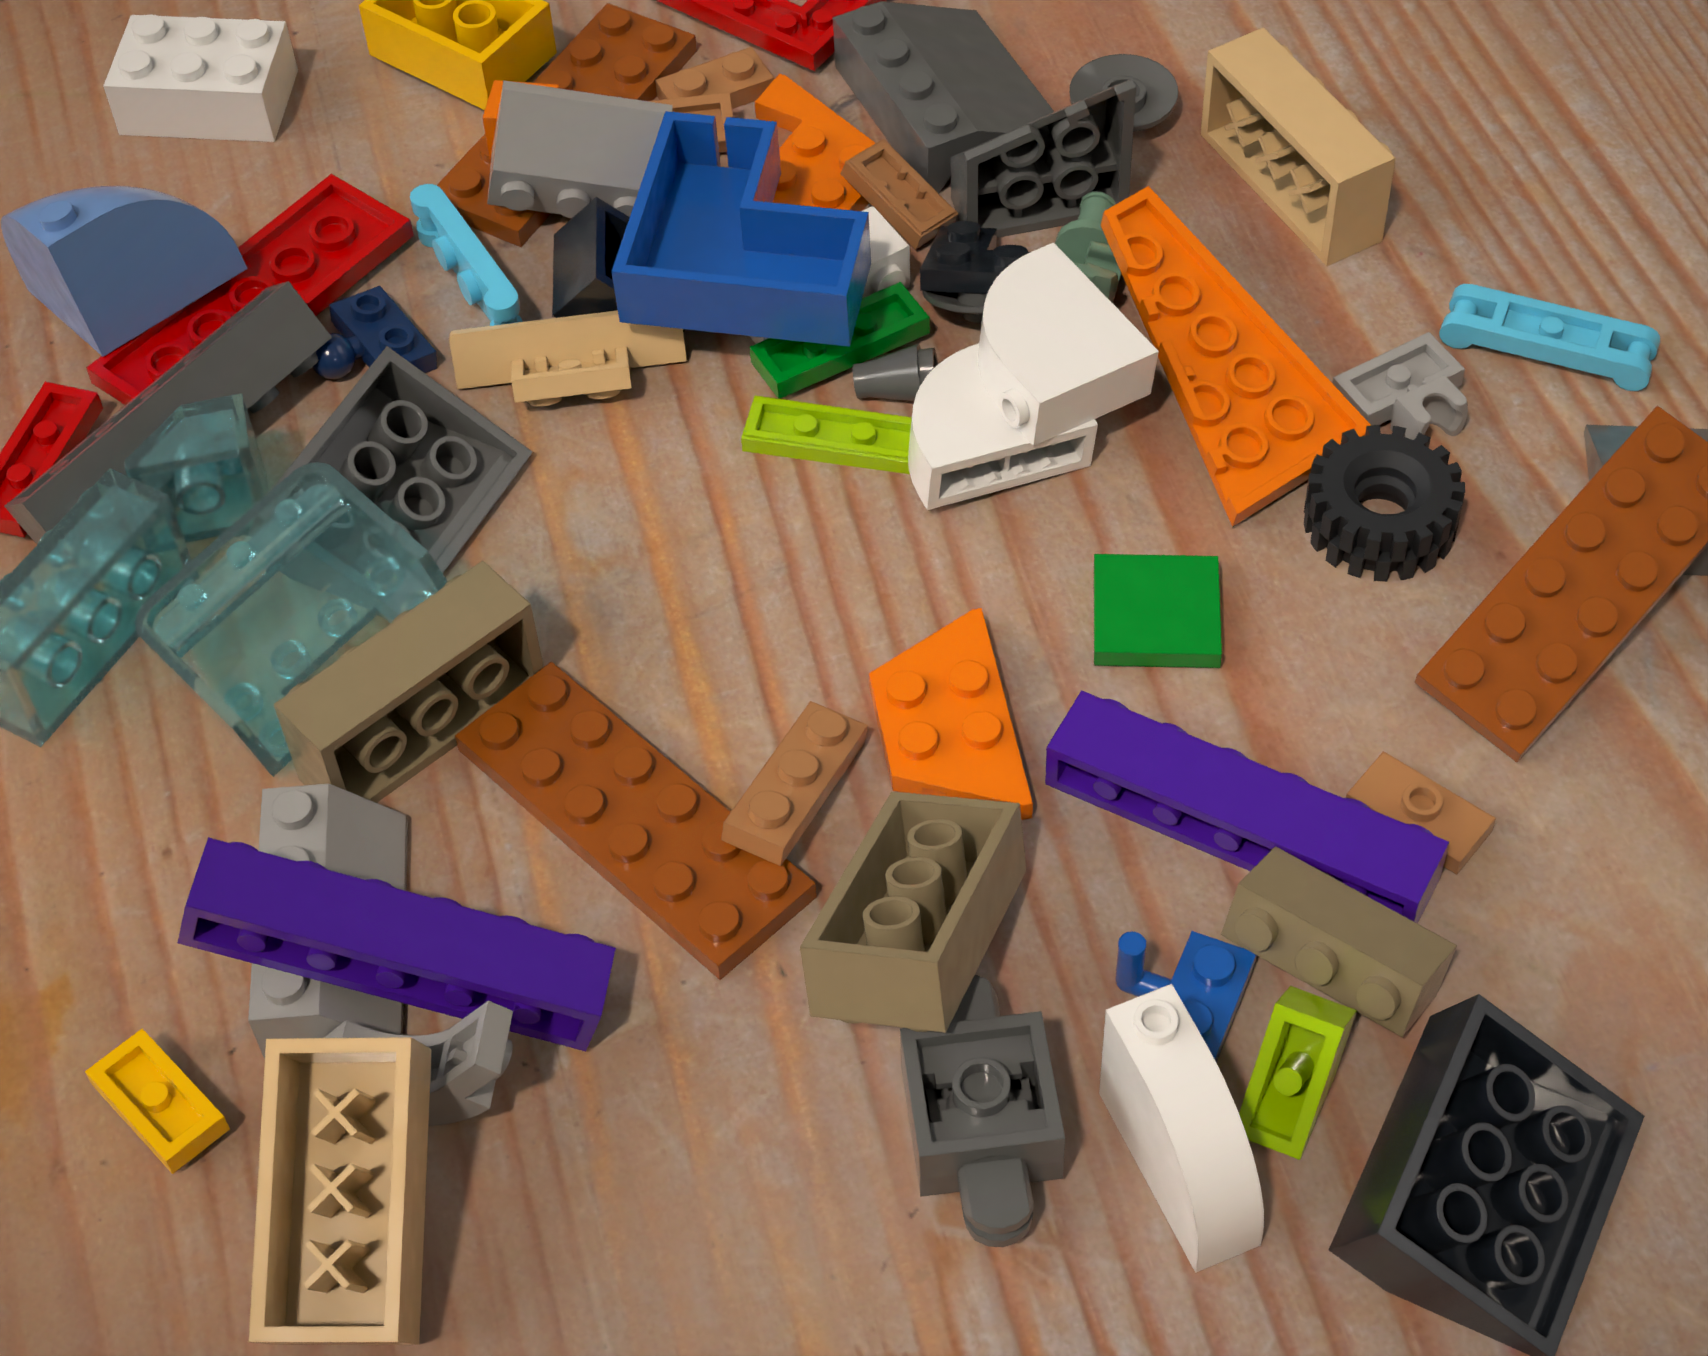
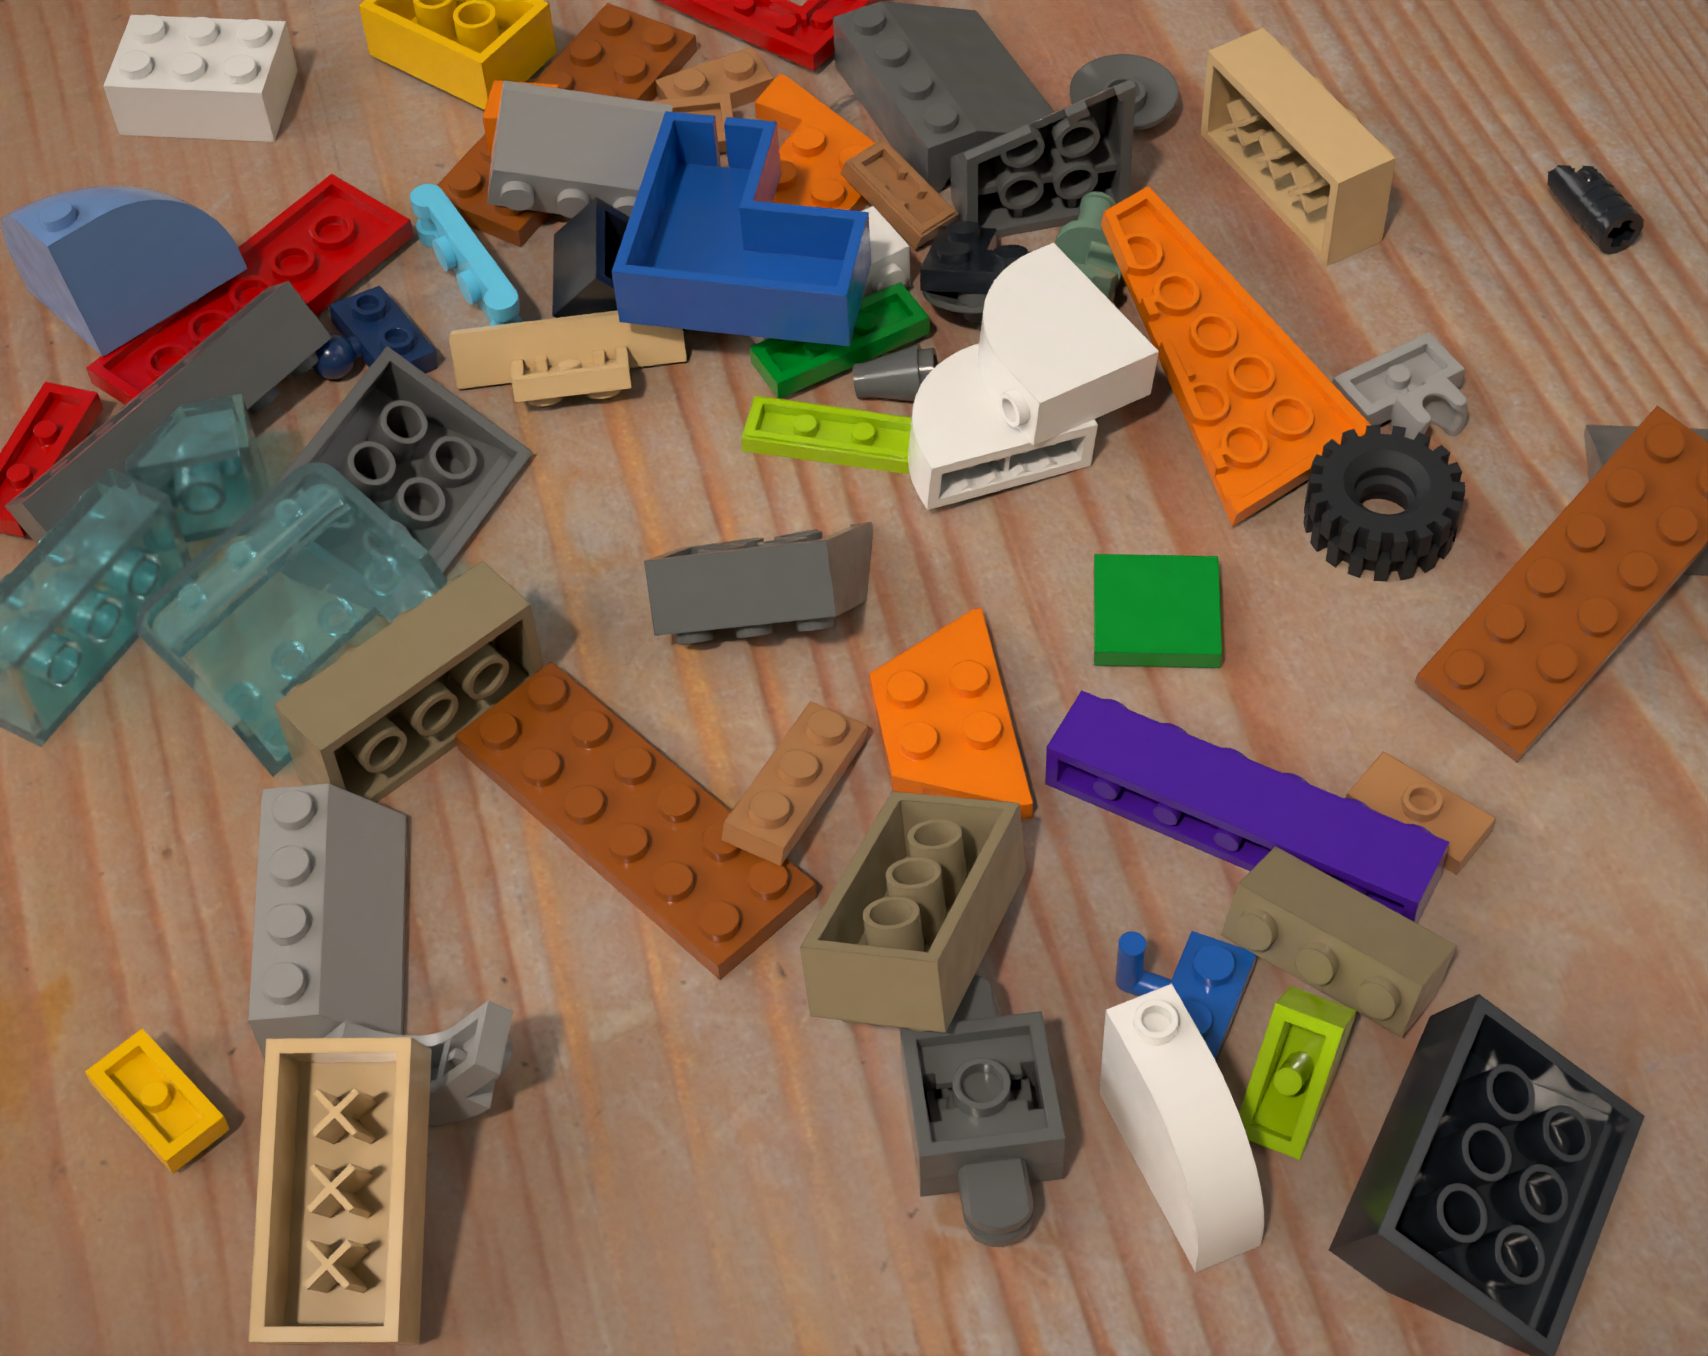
(394, 943): dark purple brick -> none
(759, 583): none -> dark grey wedge
(1551, 334): medium azure plate -> none
(1596, 207): none -> black hinge

